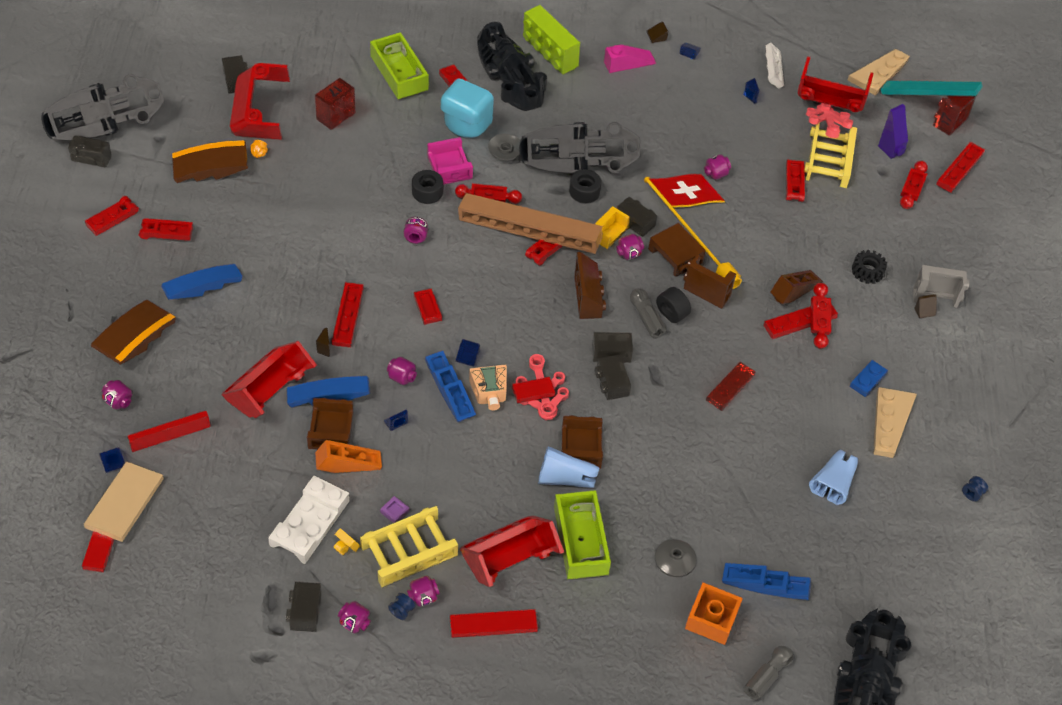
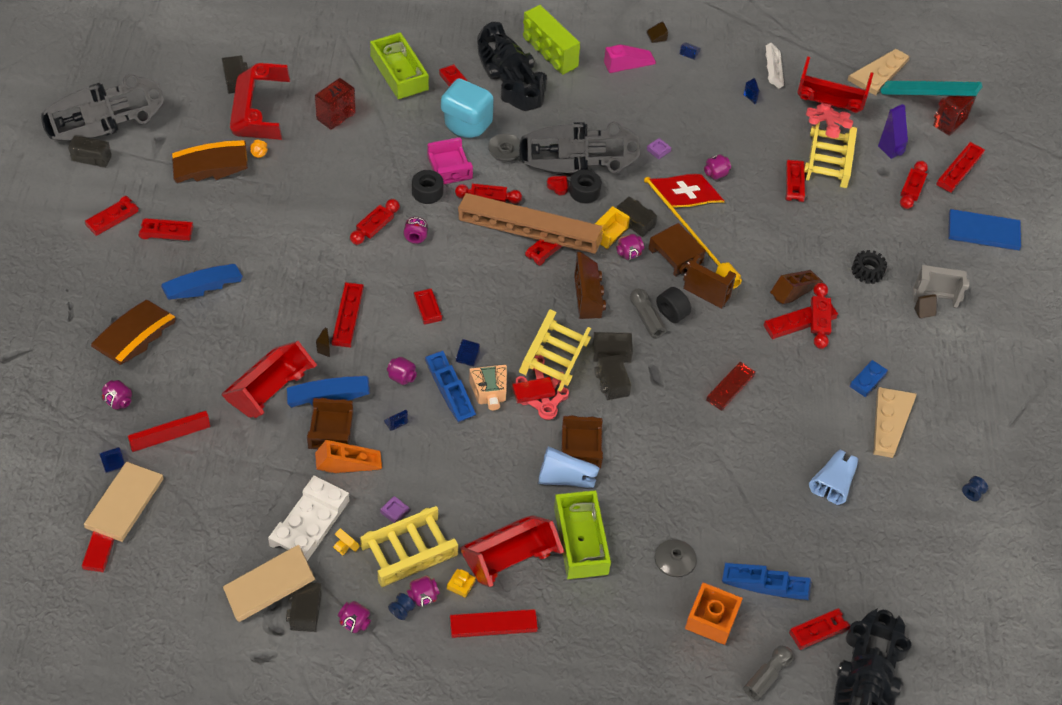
(268, 583): none -> tan tile
(374, 221): none -> red plate
(461, 583): none -> yellow tile
(537, 349): none -> light yellow fence
(558, 184): none -> red tile
(658, 148): none -> medium lavender tile
(819, 629): none -> red plate
(984, 229): none -> blue tile

